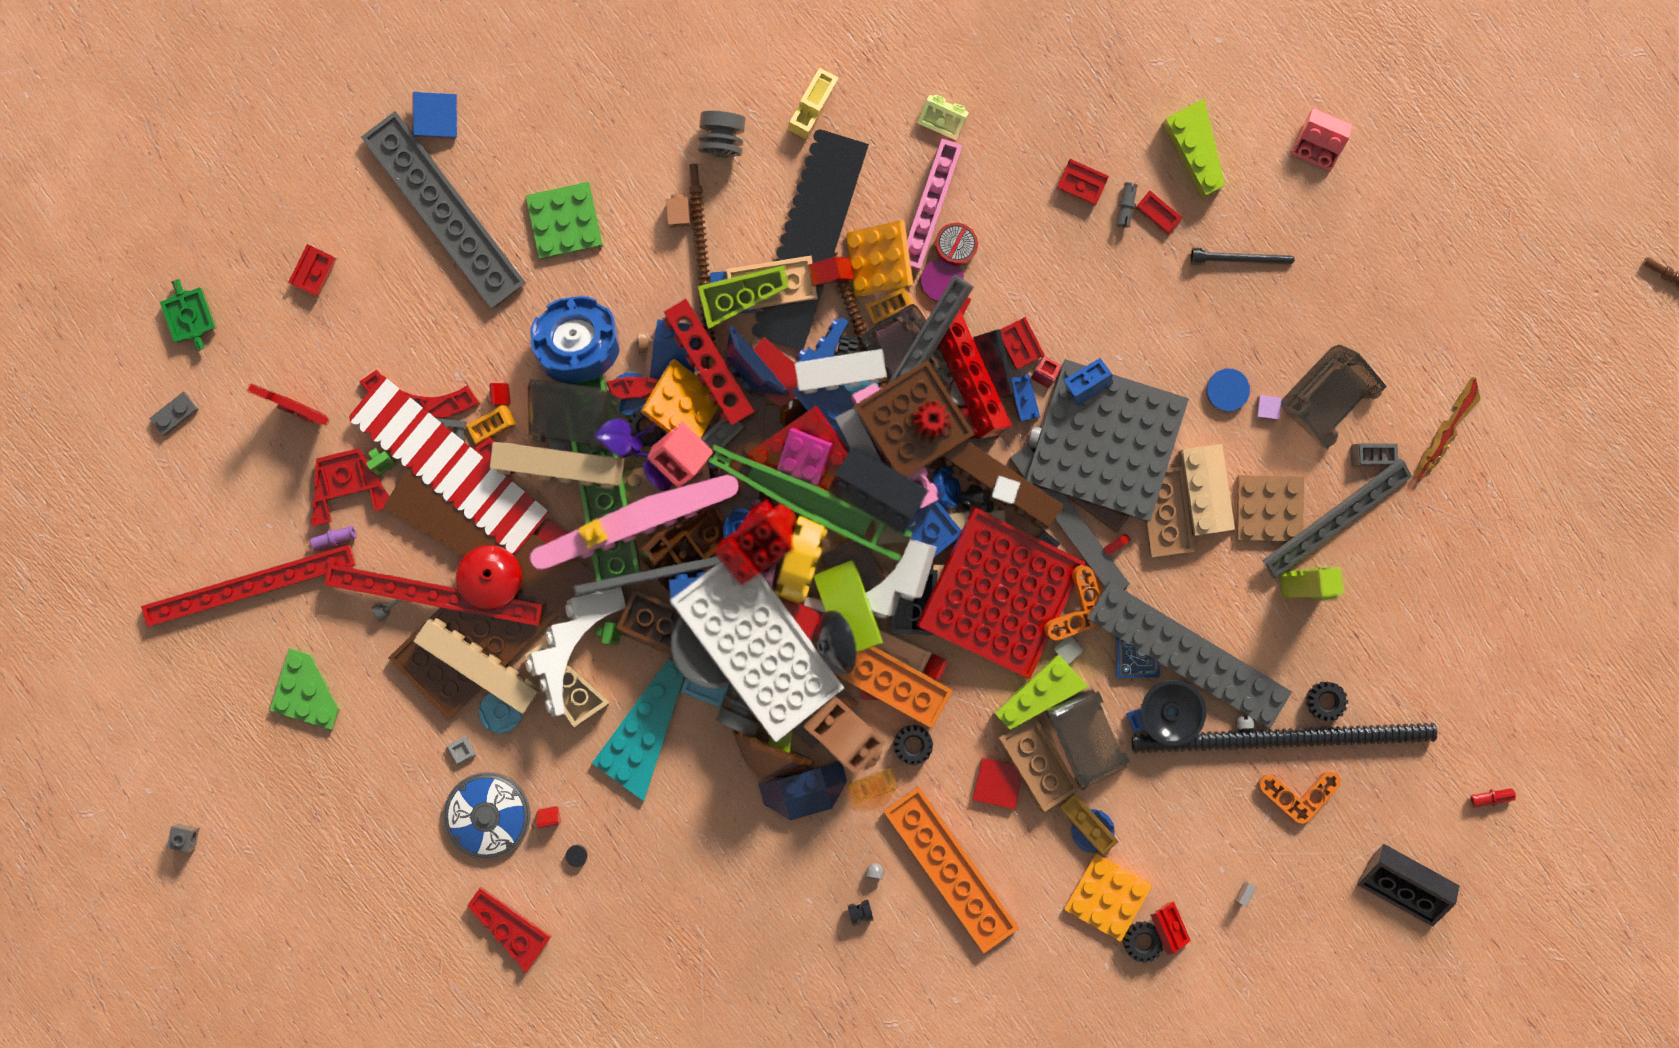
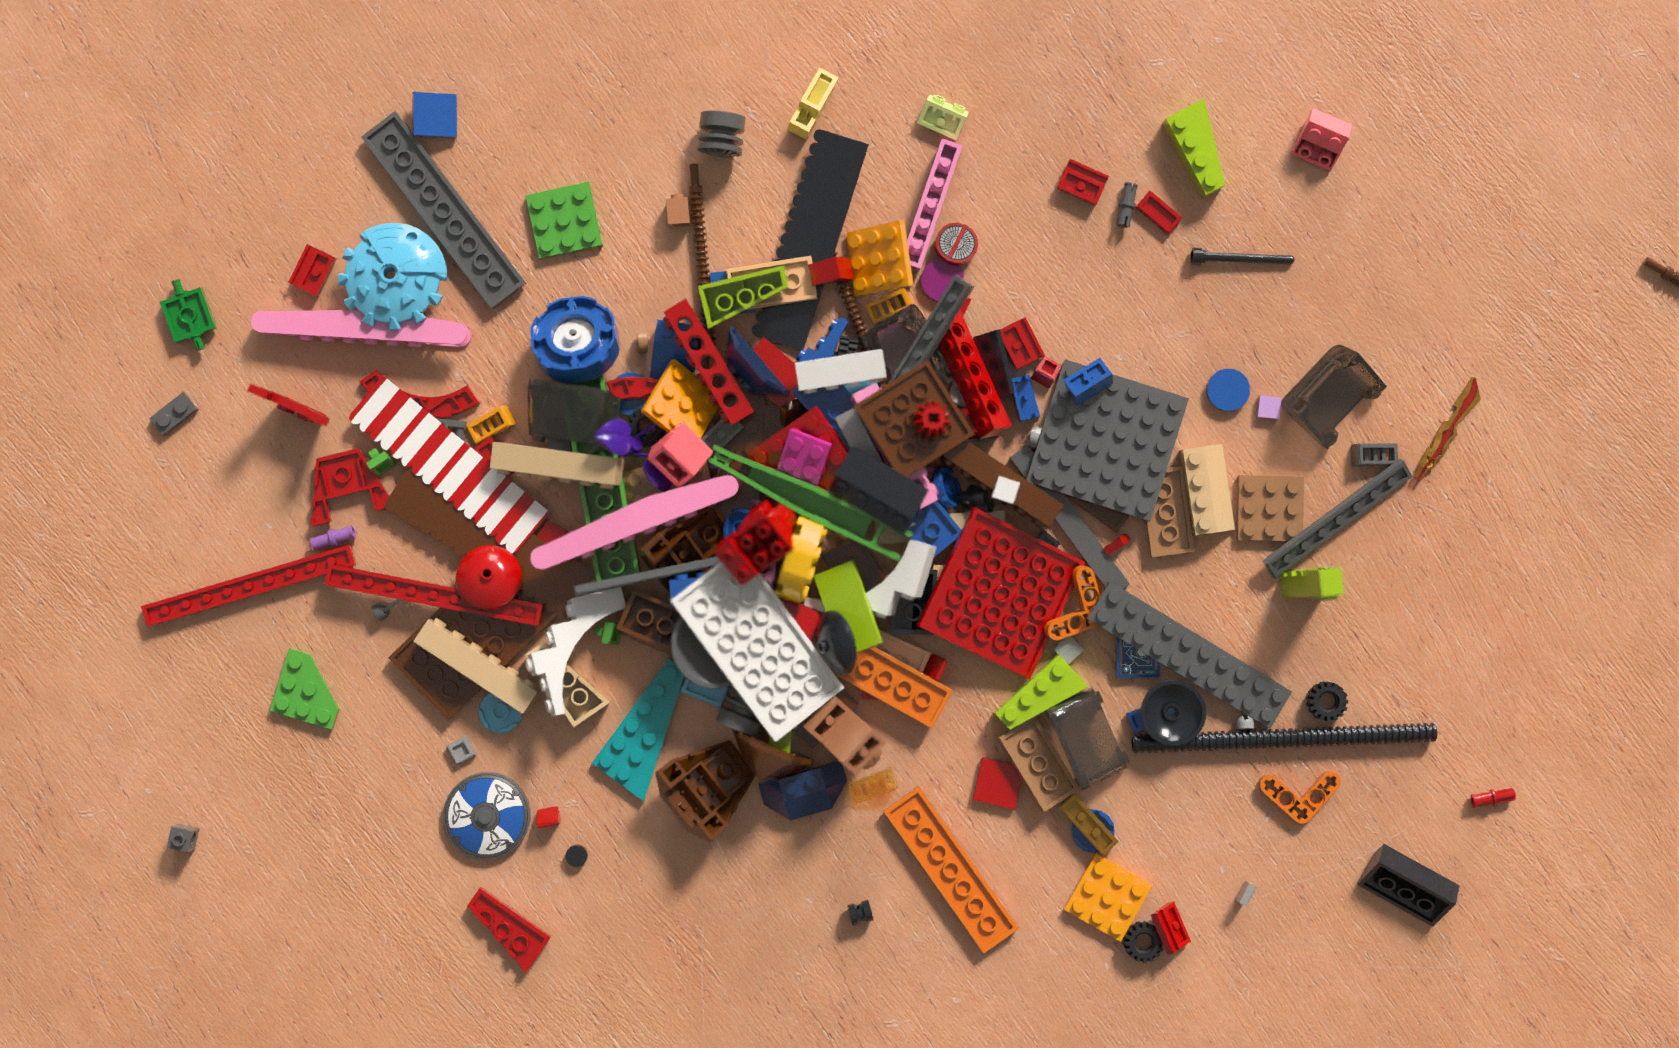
(349, 327): none -> bright pink piece
(417, 278): none -> medium azure piece
(500, 394): red slope -> none
(593, 533): yellow tile -> none
(705, 788): none -> reddish brown wedge
(875, 871): light grey hinge -> none
(913, 758): black tyre -> none

